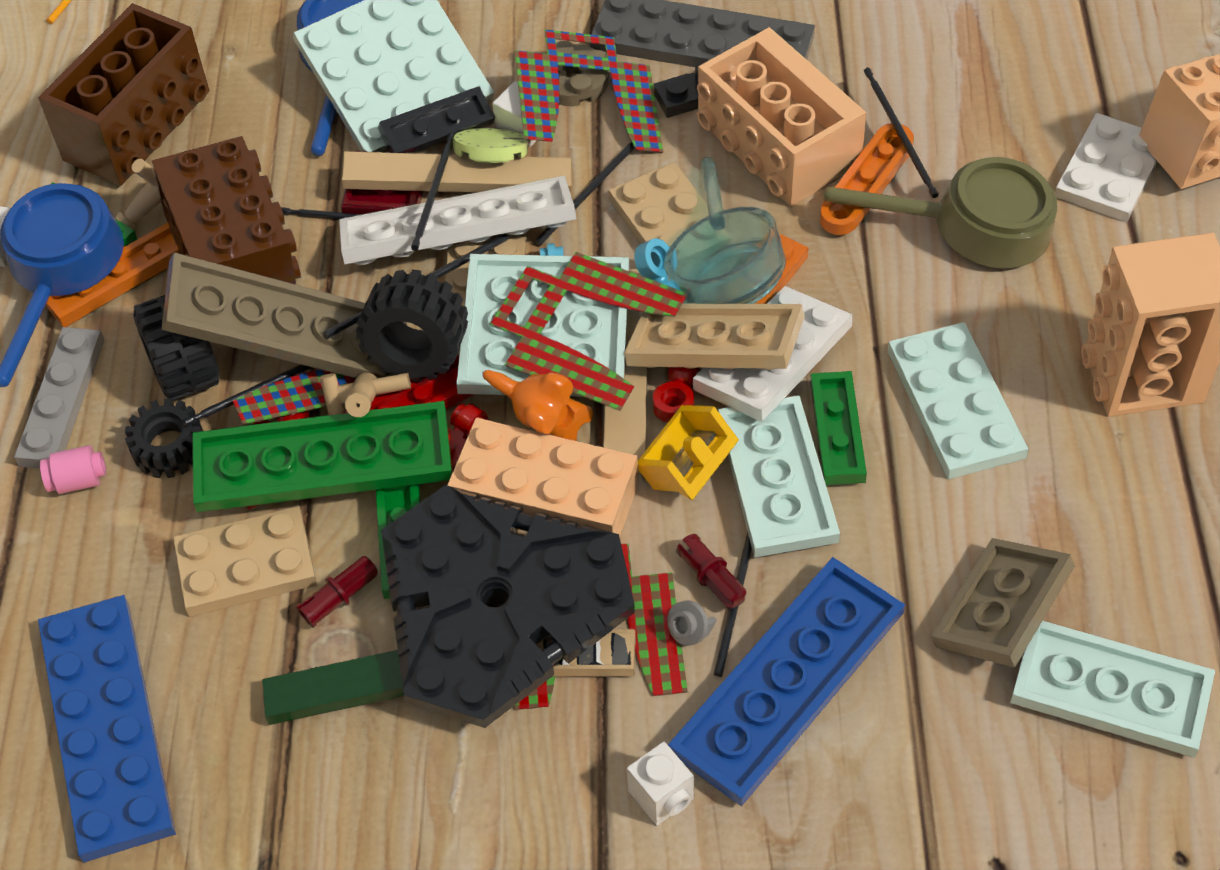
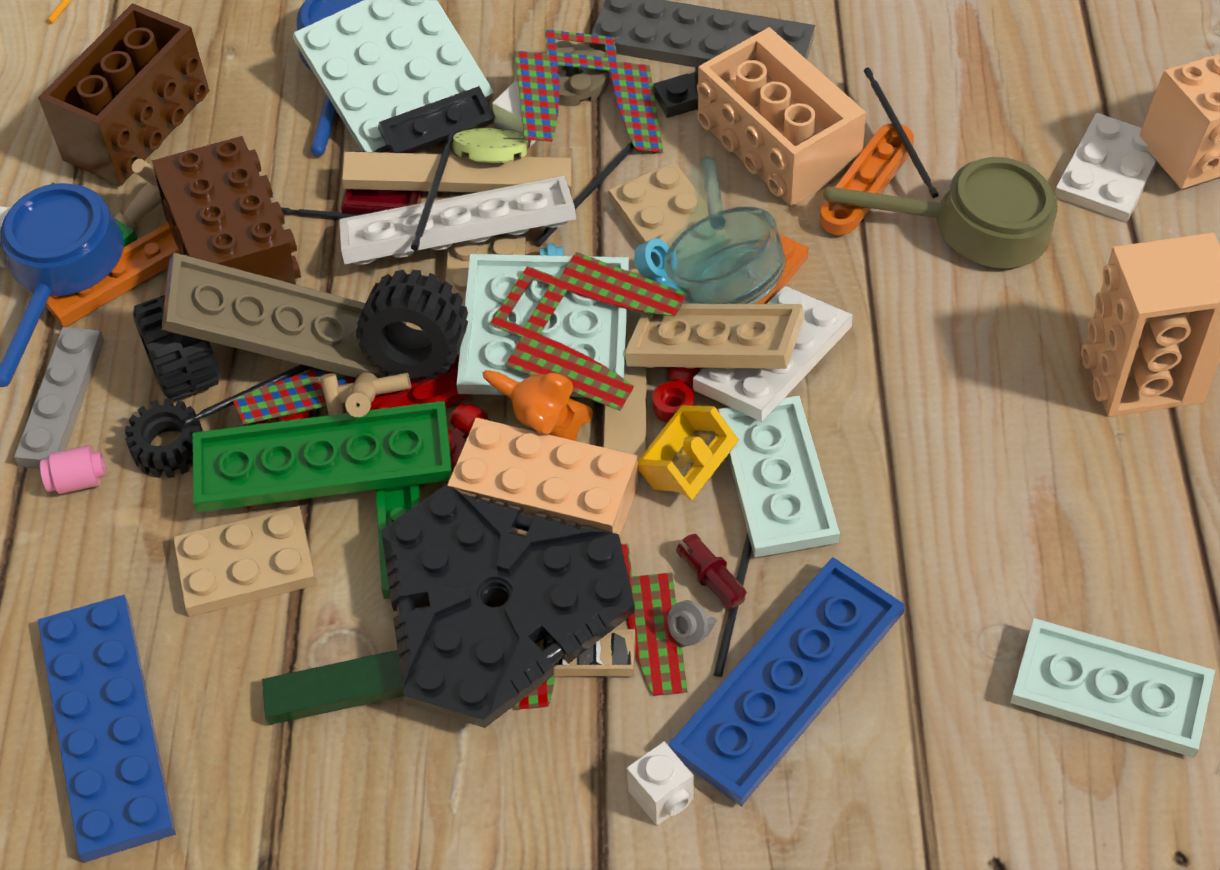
(337, 591): dark red axle -> none
(440, 272): black axle -> none
(838, 428): green plate -> none
(957, 400): light aqua plate -> none
(1003, 601): dark tan plate -> none

